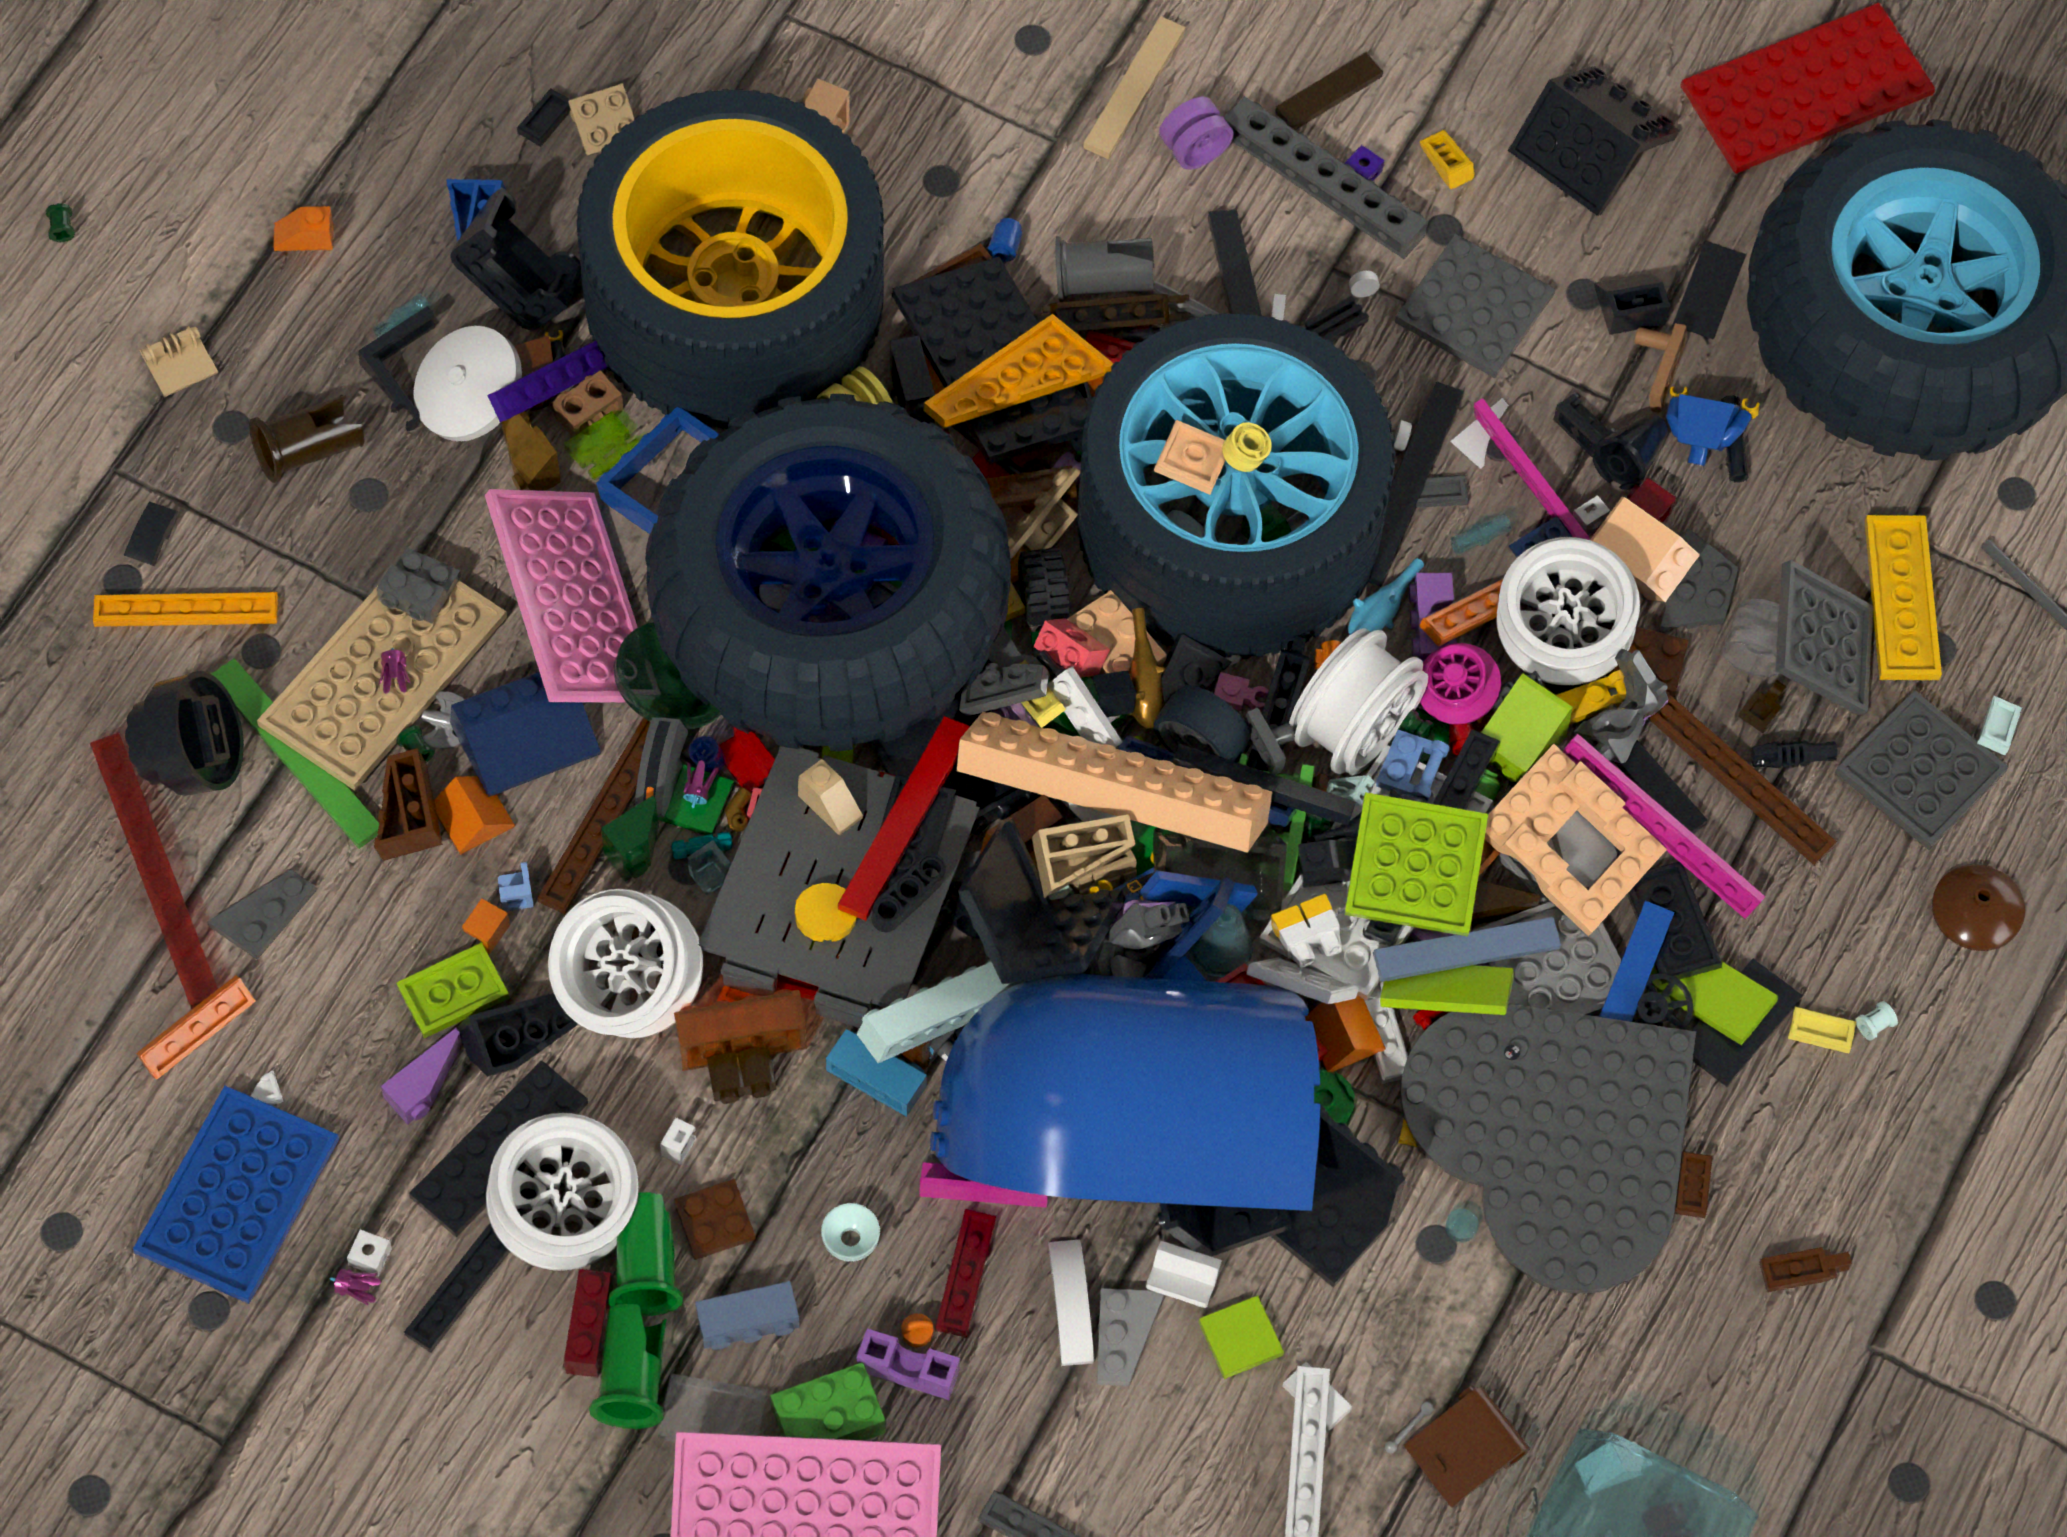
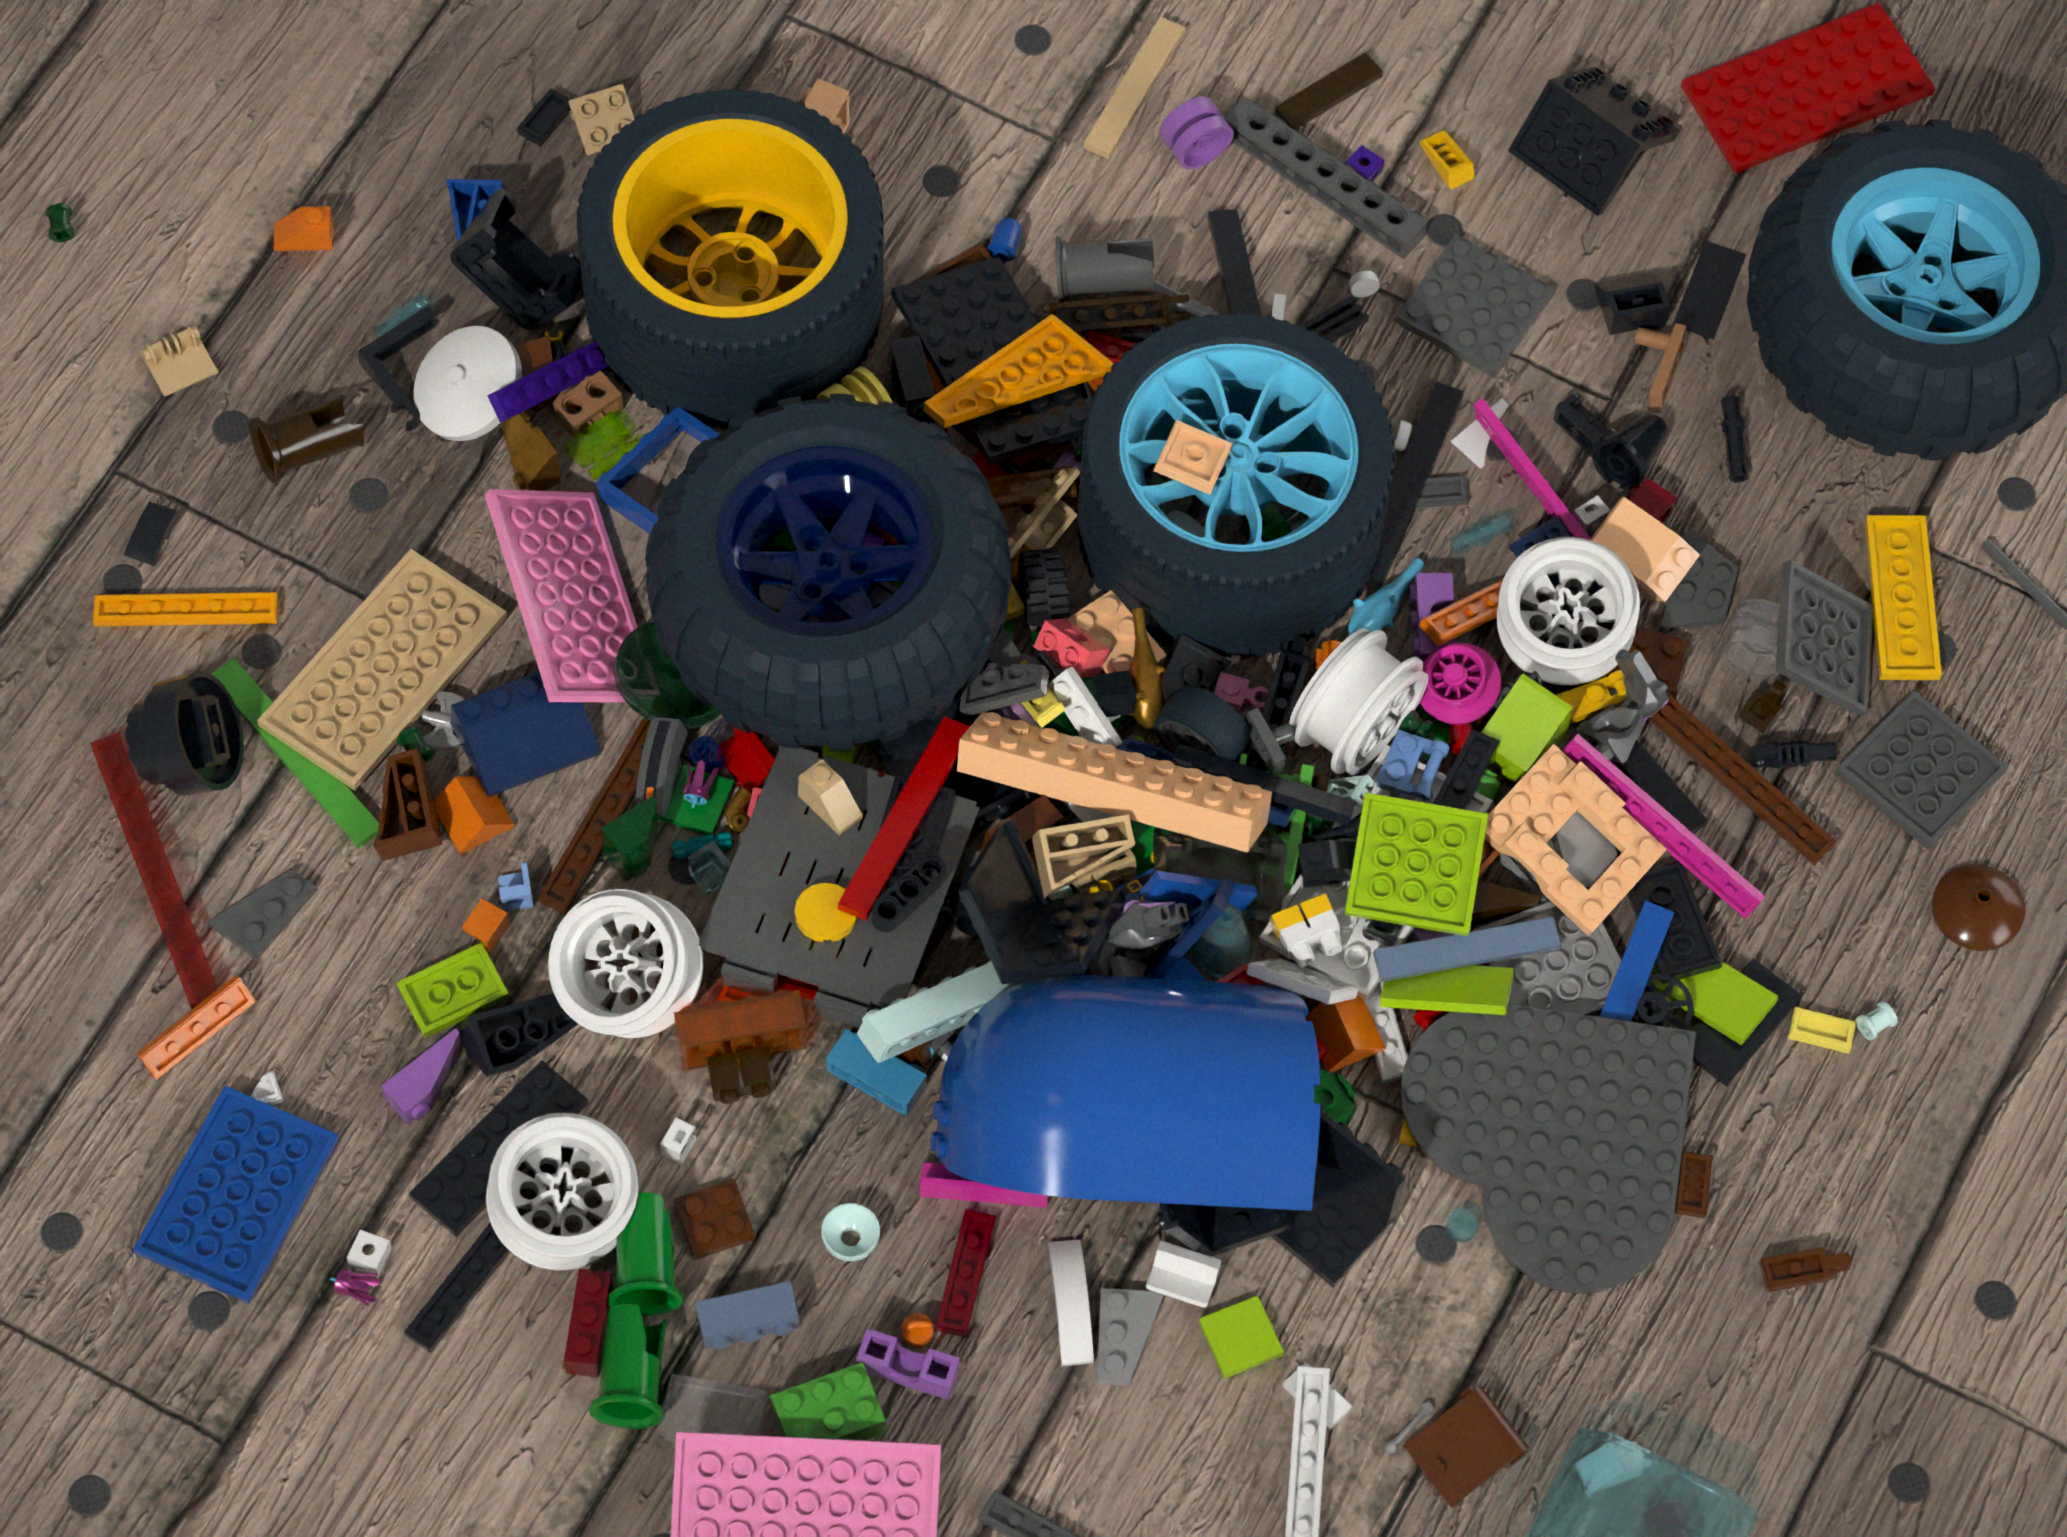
(393, 666): flat silver piece -> none
(417, 585): dark grey plate -> none
(1246, 447): light yellow wheel -> none
(1512, 1052): black piece -> none
(1706, 423): blue torso -> none
(1999, 725): light aqua tile -> none

